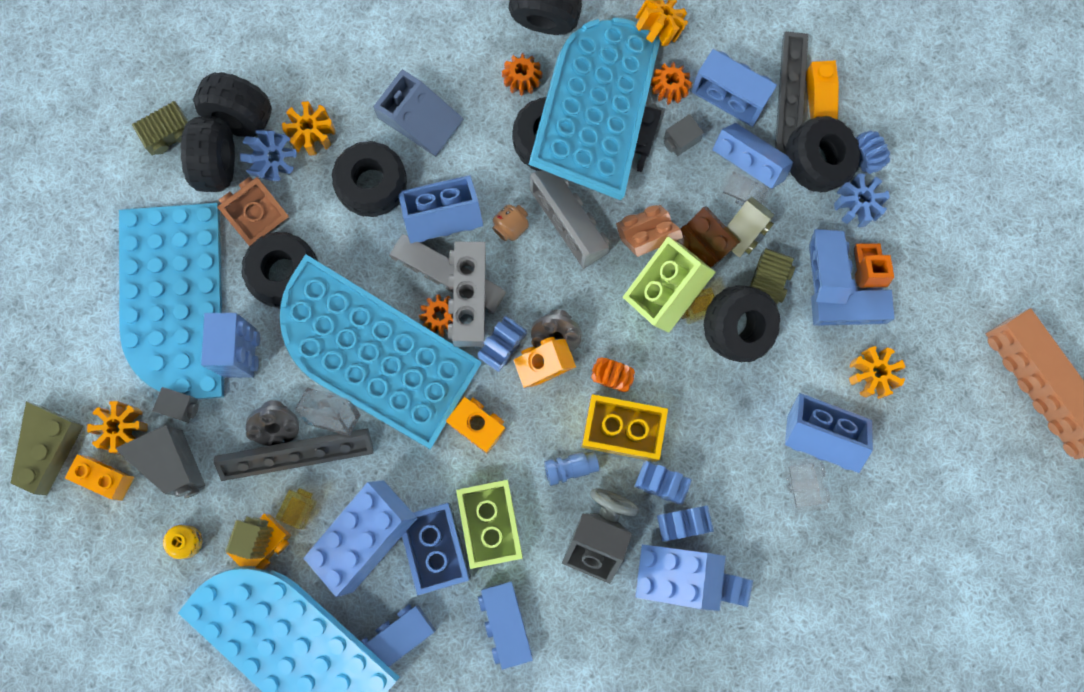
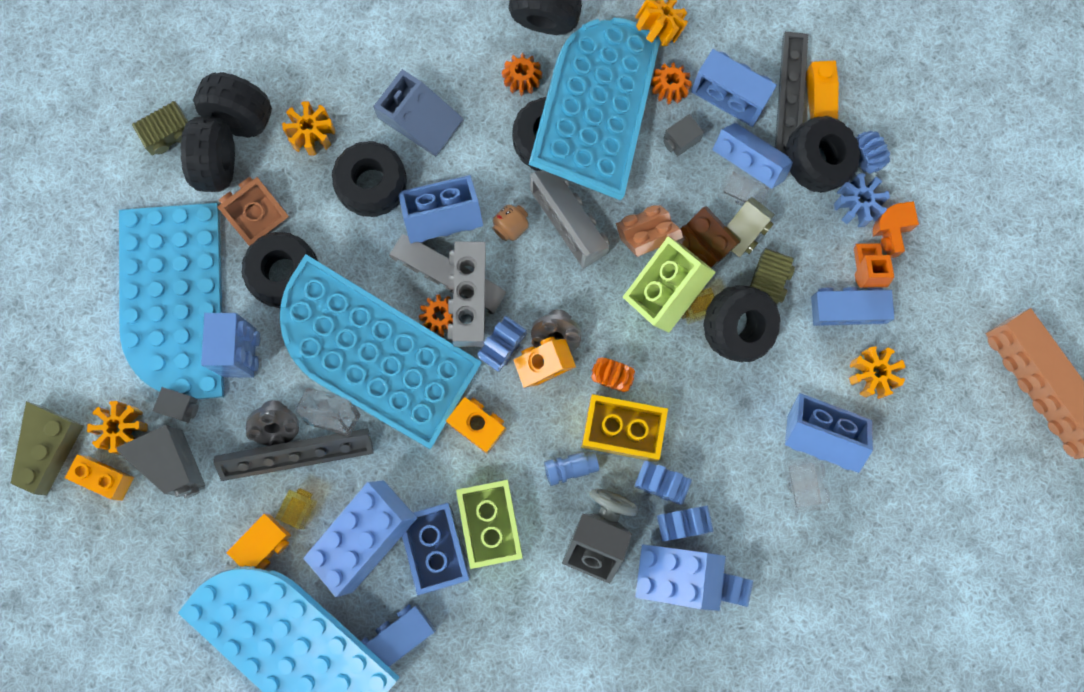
(190, 541): yellow head -> none
(249, 538): olive brick -> none
(273, 145): medium blue gear -> none
(505, 625): medium blue brick -> none
(646, 134): black hinge -> none
(831, 267): medium blue brick -> none
(895, 220): none -> orange brick

